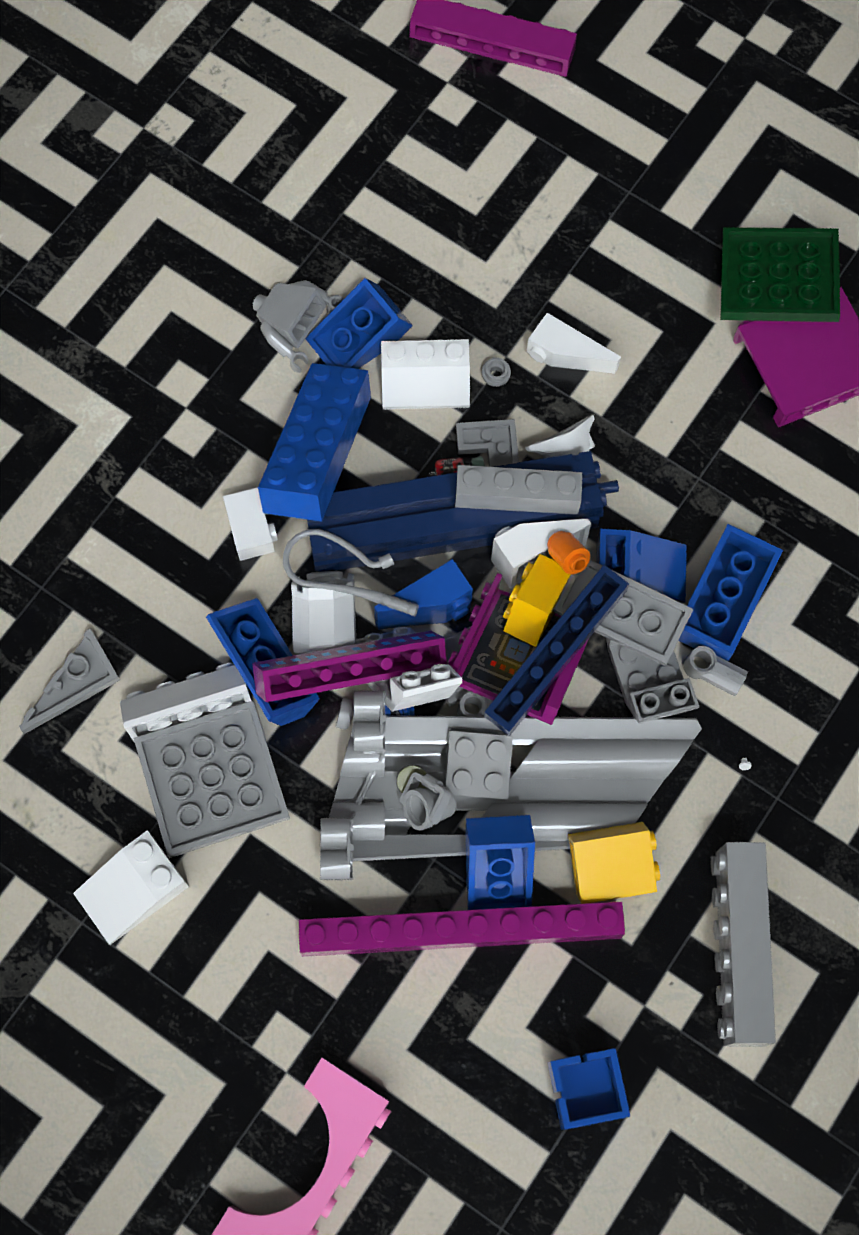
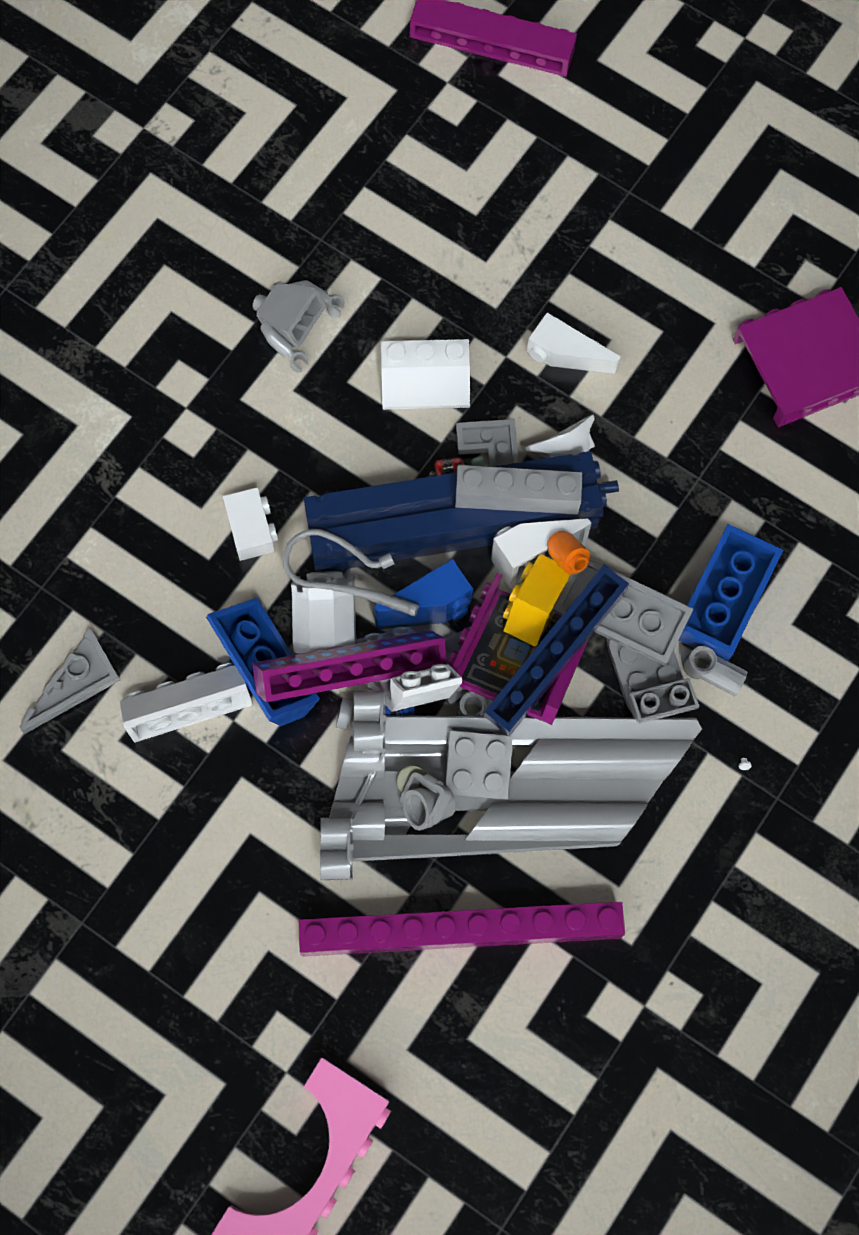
(130, 887): white slope -> none
(211, 779): light grey plate -> none
(315, 442): blue brick -> none
(357, 326): blue slope -> none
(496, 364): light grey plate -> none
(499, 862): blue slope -> none
(588, 1090): blue piece -> none
(613, 862): yellow brick -> none
(645, 559): blue slope -> none
(743, 945): light grey brick -> none
(780, 274): dark green plate -> none

